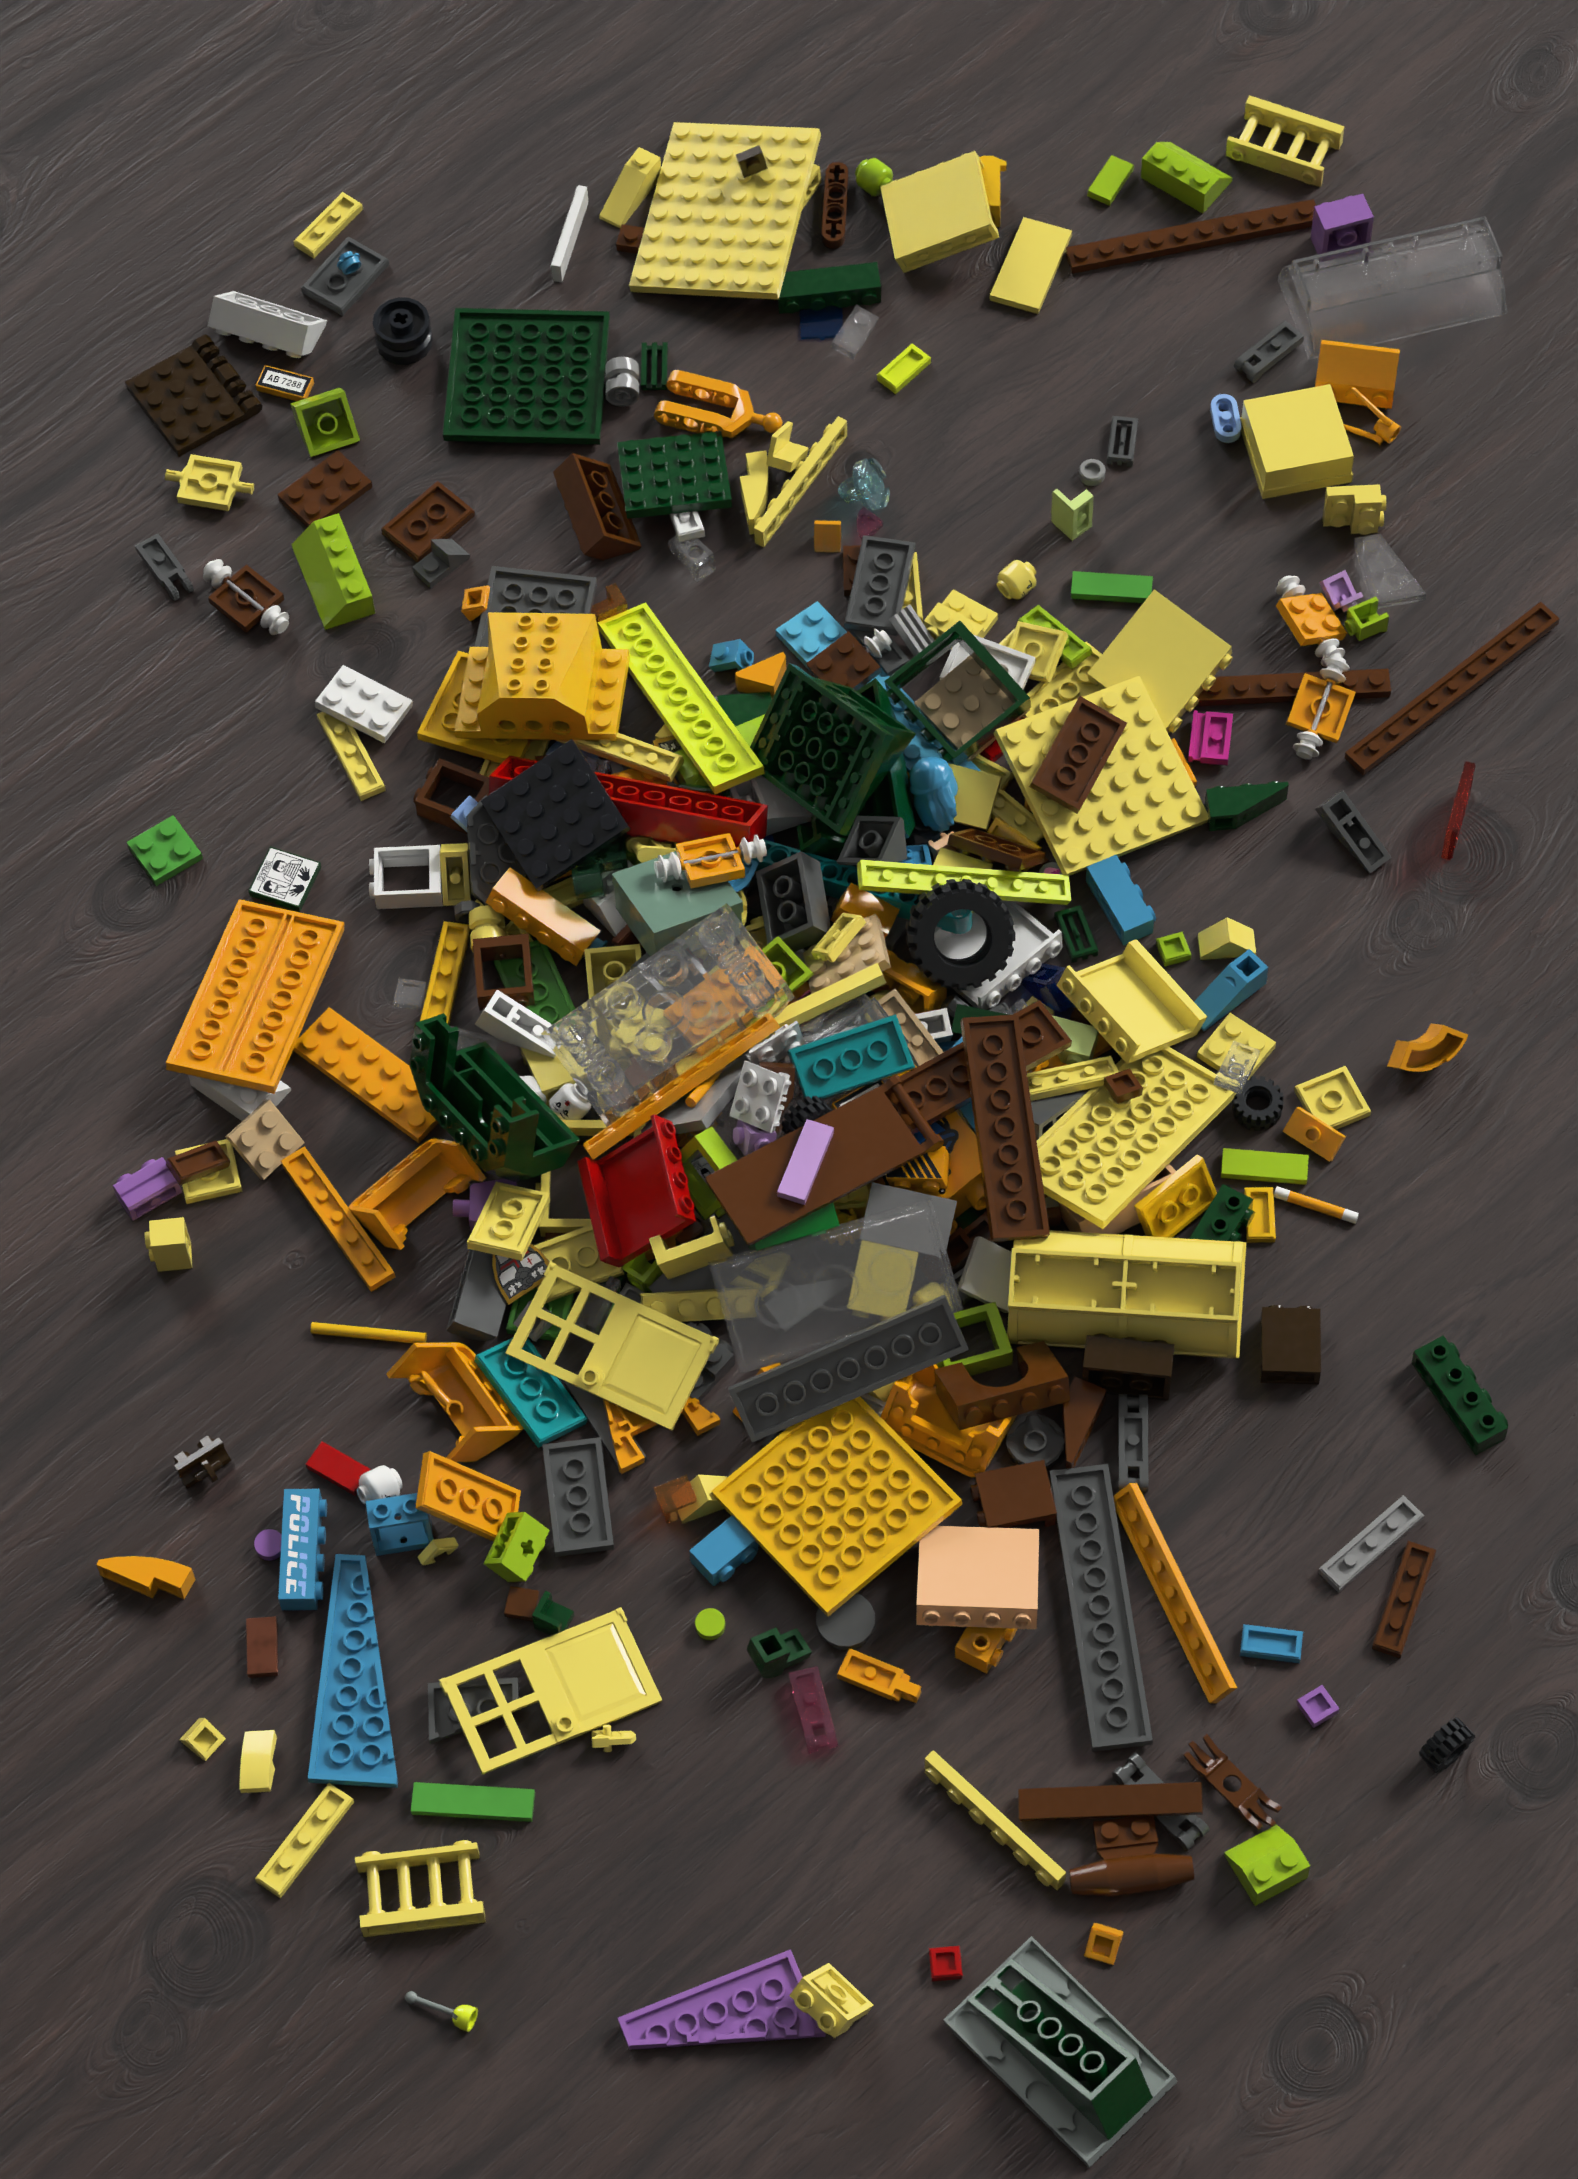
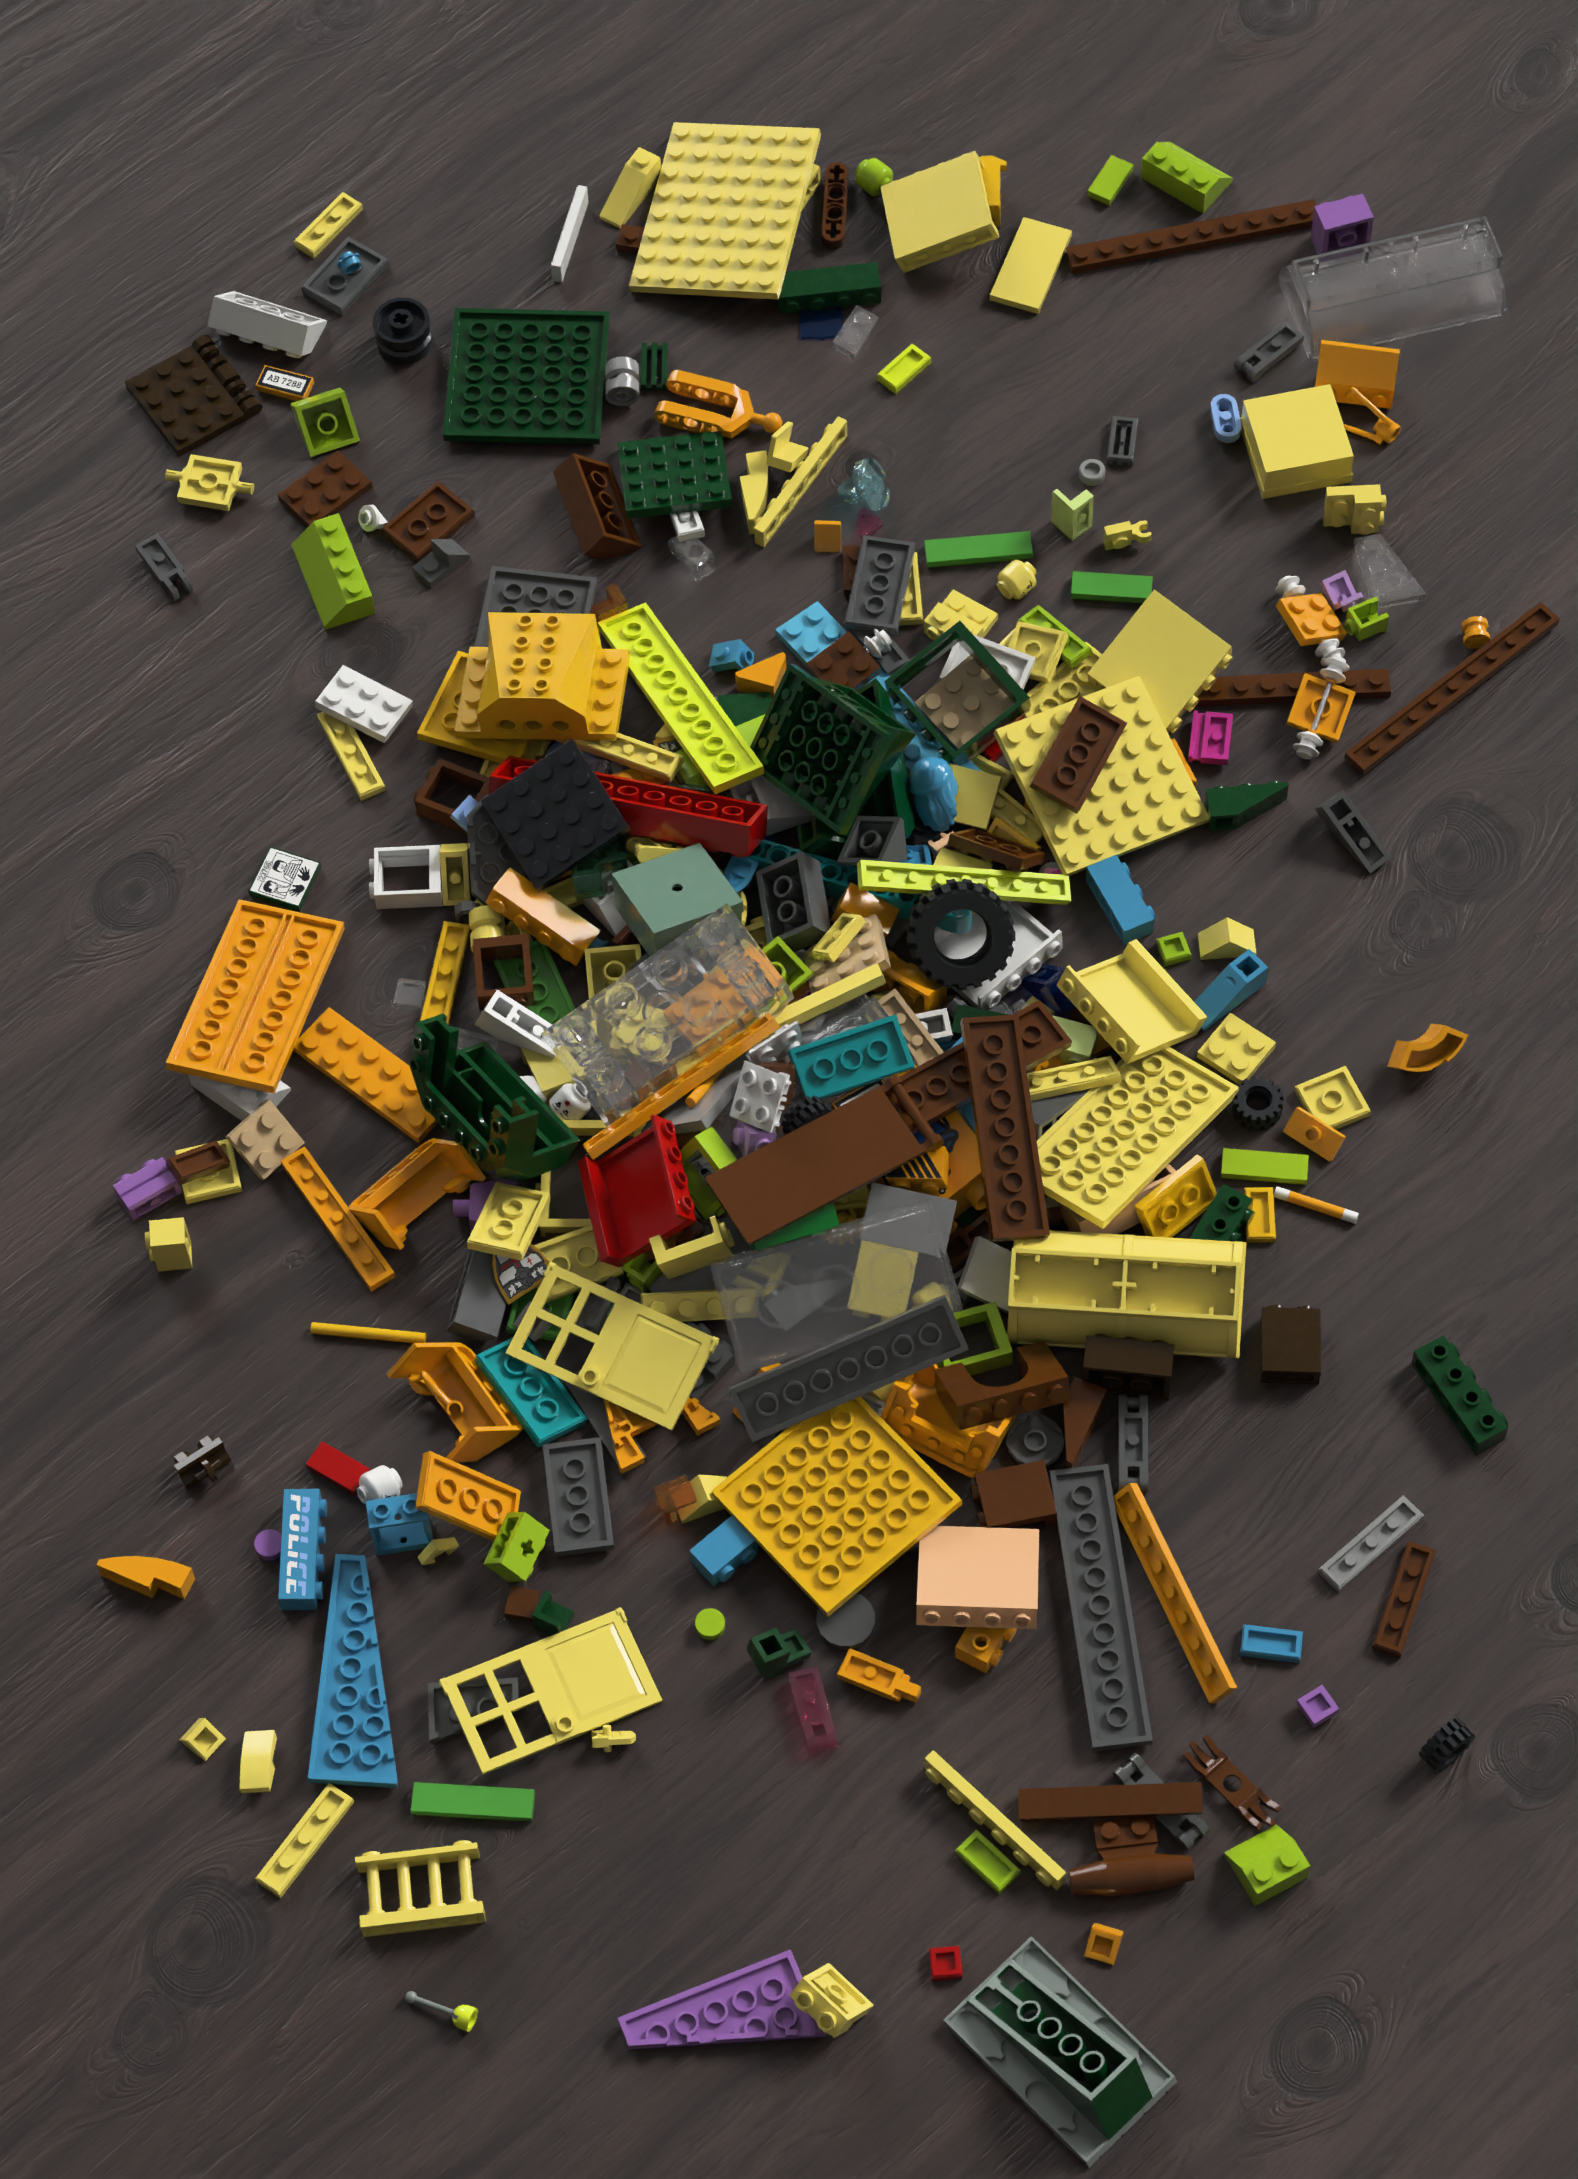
(164, 850): bright green plate -> none
(246, 597): reddish brown plate -> none
(262, 1647): copper tile -> none
(371, 518): none -> white plate
(475, 601): light orange slope -> none
(710, 860): light orange plate -> none
(751, 161): dark brown plate -> none
(805, 1162): lavender tile -> none
(916, 632): light grey tile -> none
(978, 549): none -> bright green tile
(987, 1862): none -> lime tile
(1082, 953): dark green tile -> none
(1123, 533): none -> light yellow plate
(1123, 1086): reddish brown plate -> none
(1236, 1067): clear plate -> none
(1291, 122): light yellow fence -> none
(1458, 810): clear red tile -> none
(1475, 632): none -> light orange wheel

